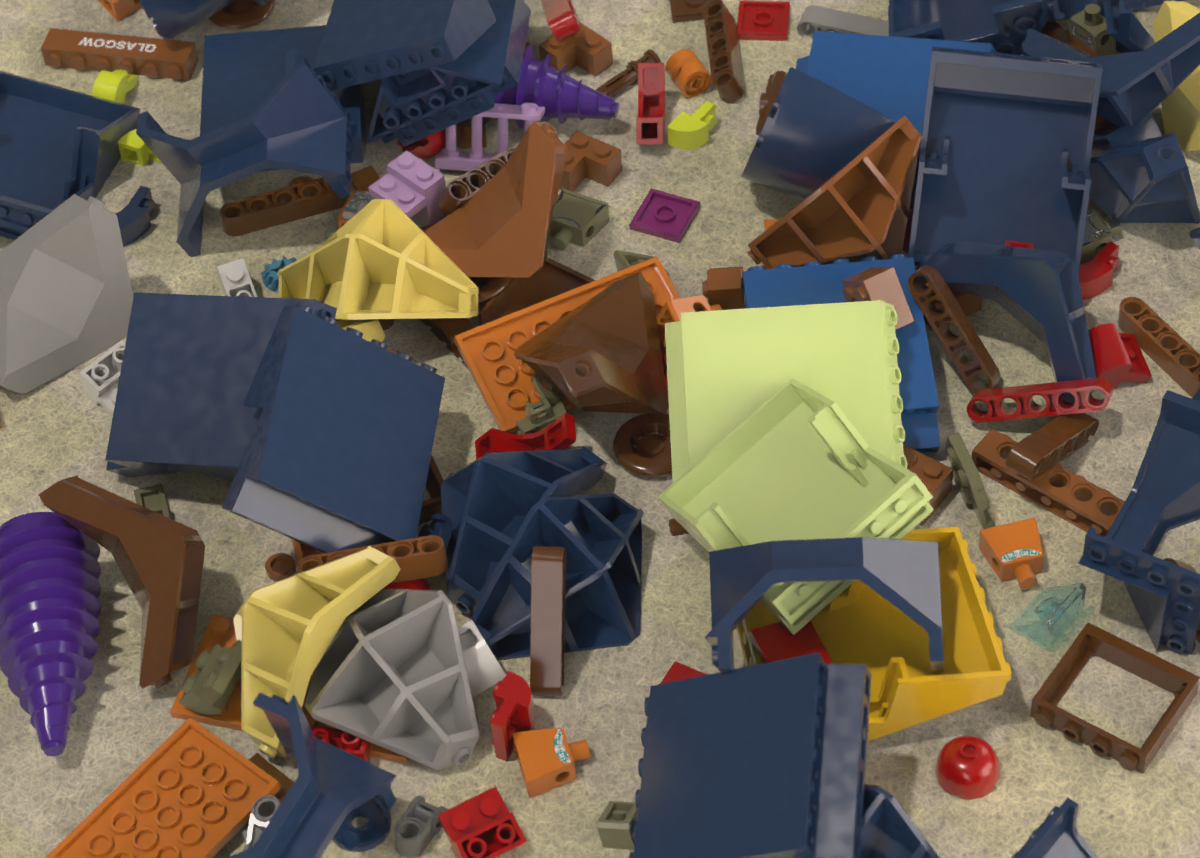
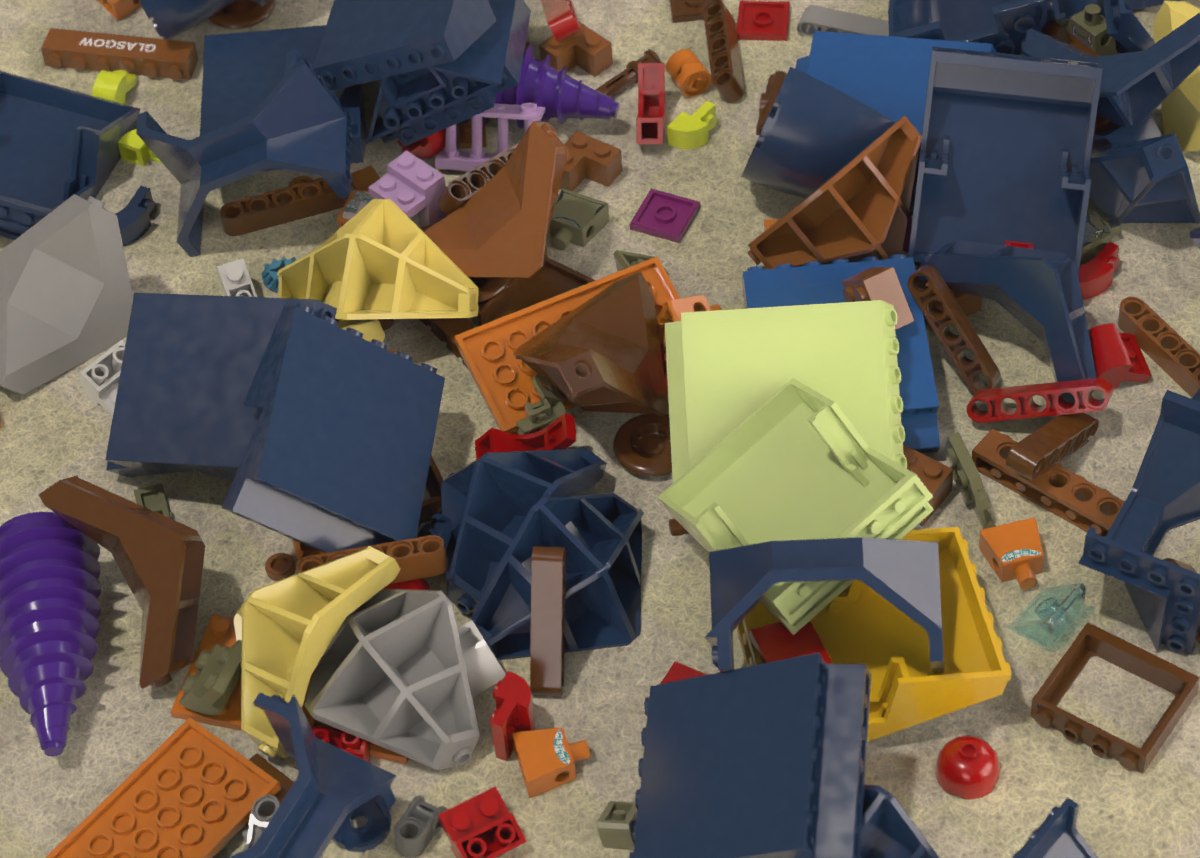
(724, 287): dark orange brick -> none

